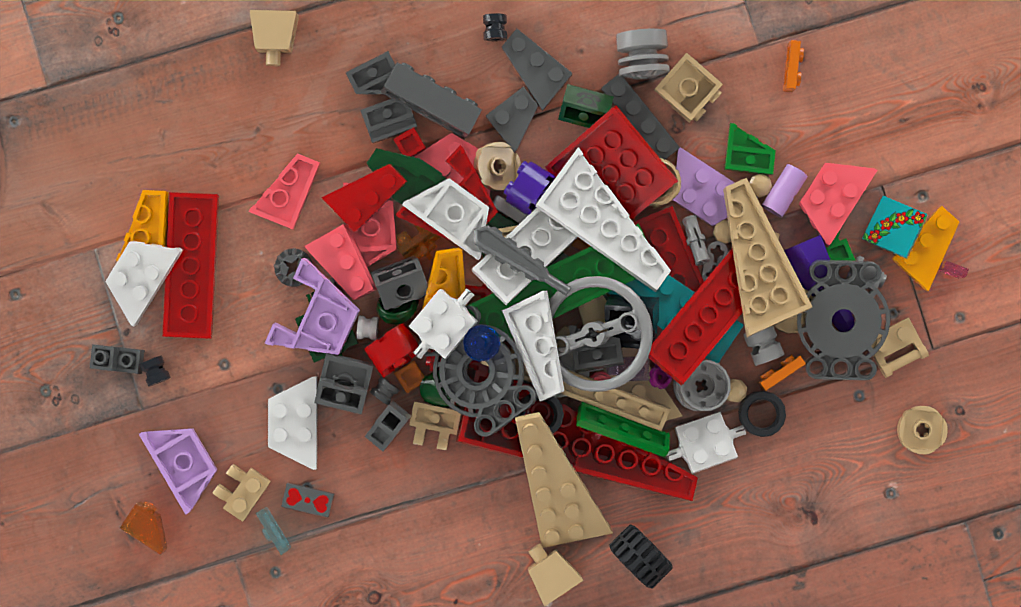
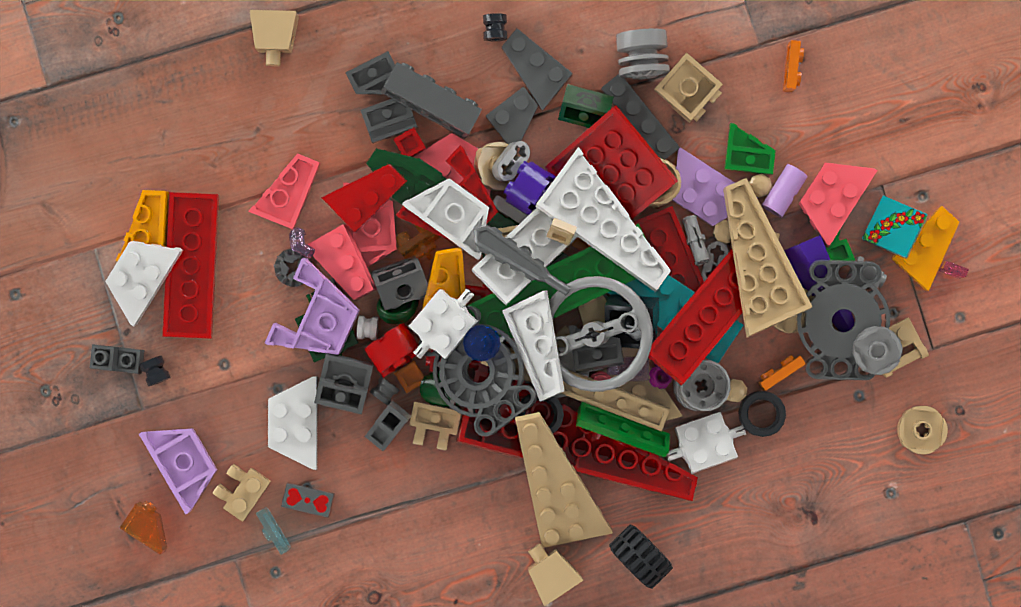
(298, 243): none -> clear purple arm
(507, 157): none -> light grey beam
(561, 231): none -> tan tile
(764, 346): light grey wheel -> none
(877, 350): none -> light grey tile

